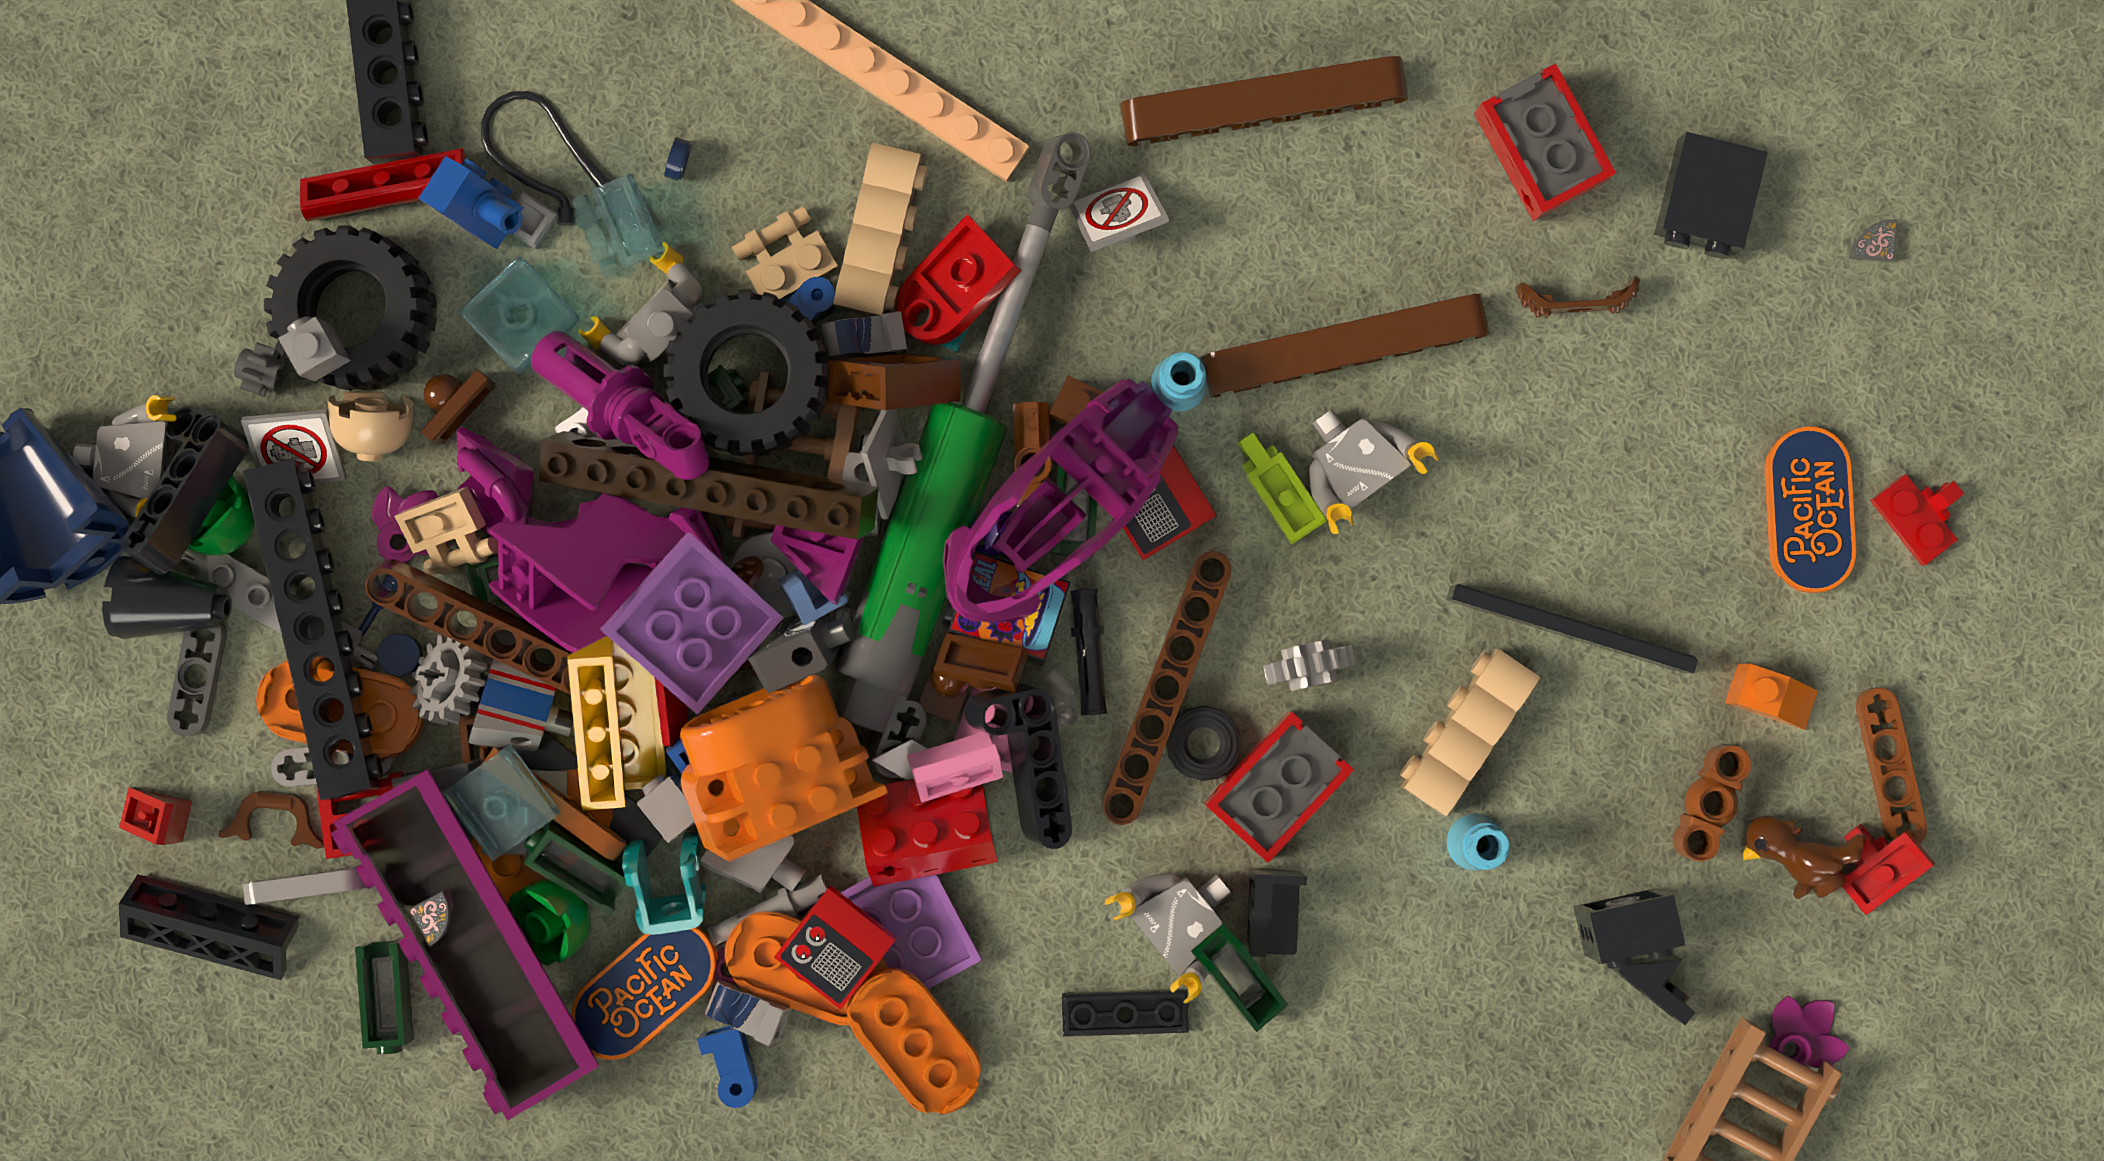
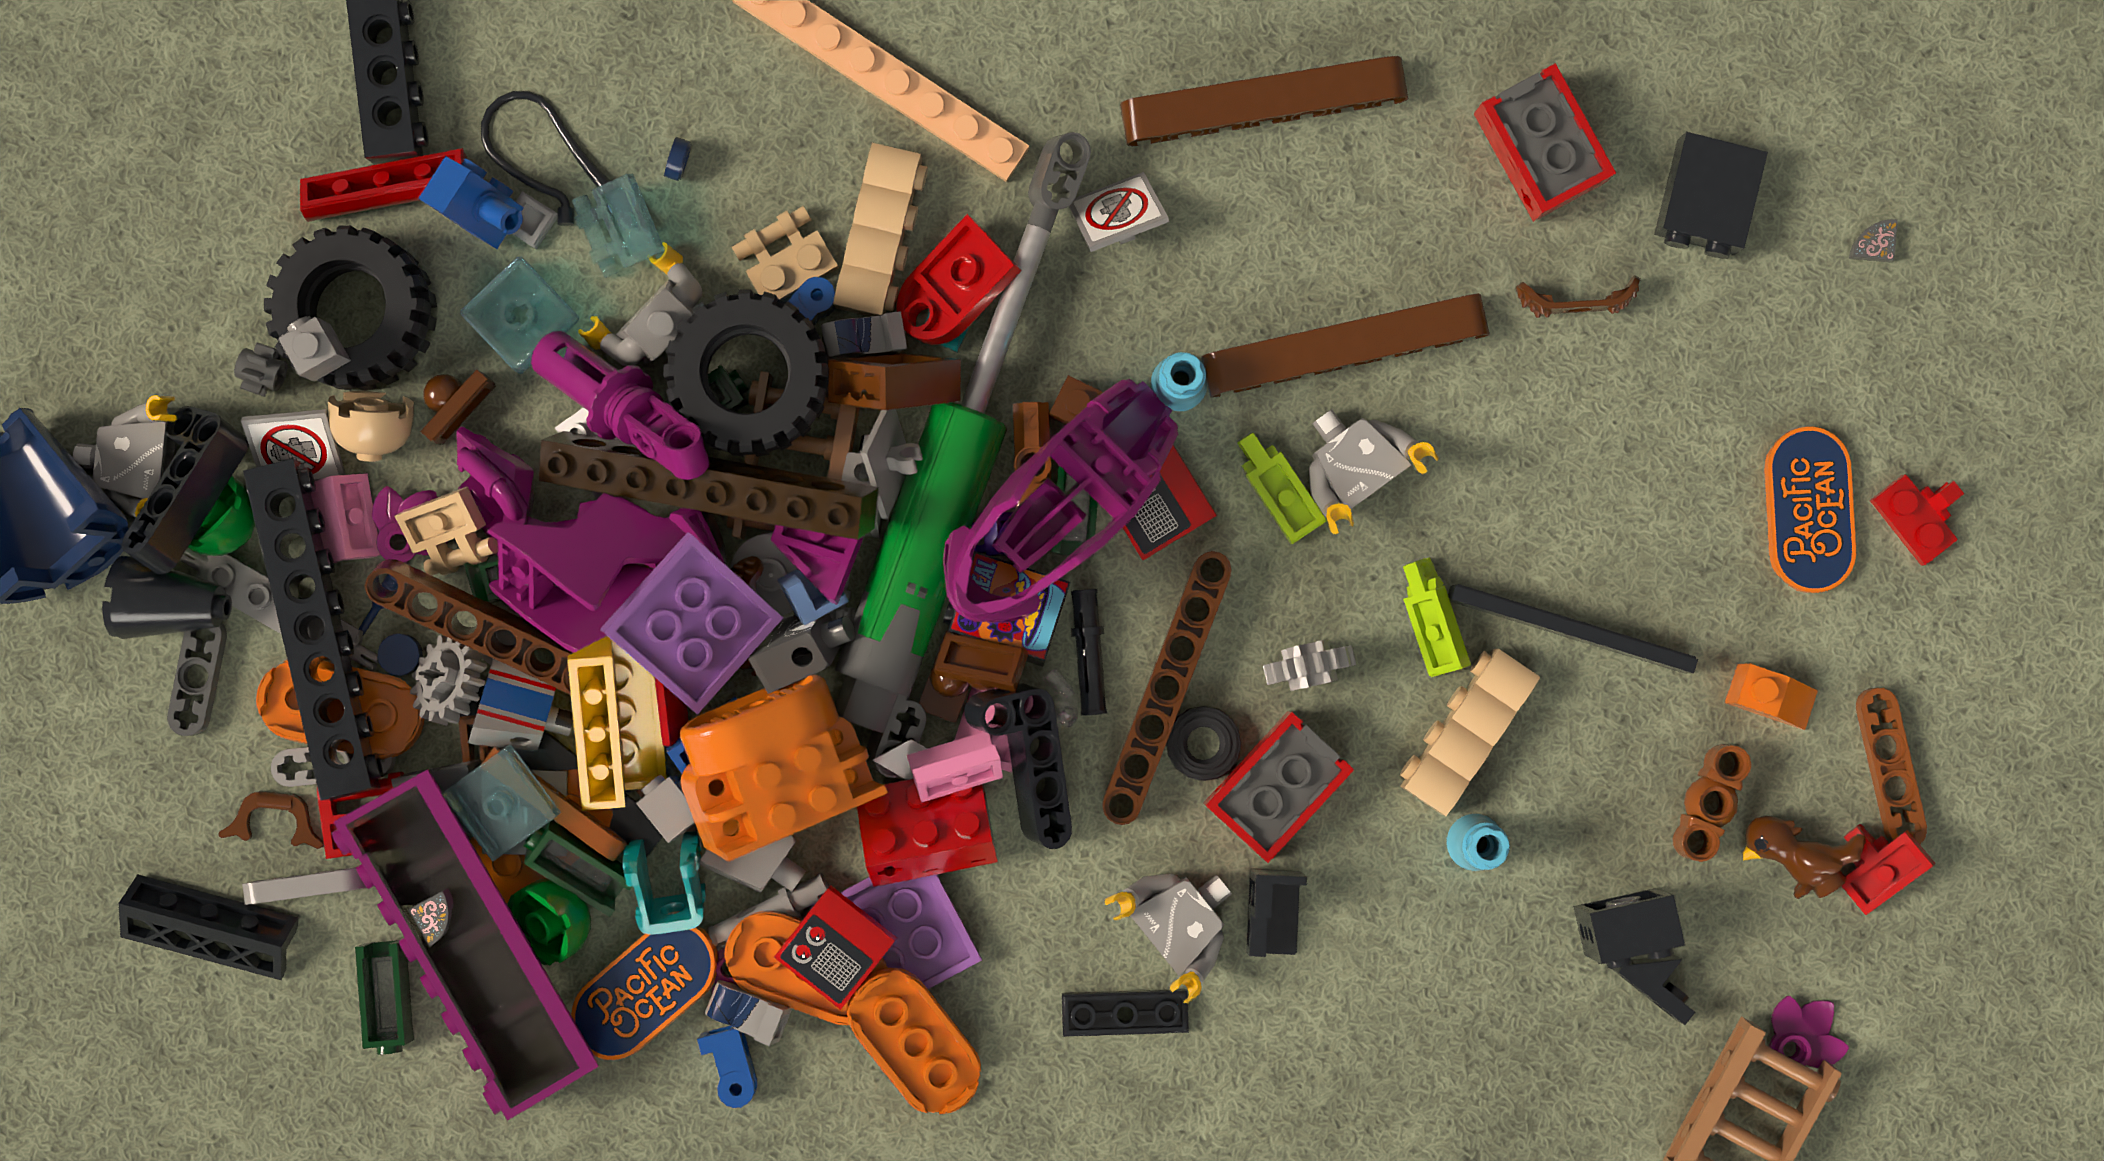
(155, 816): red slope -> none
(347, 516): none -> bright pink panel
(1239, 977): dark green window -> none
(1433, 619): none -> lime hinge

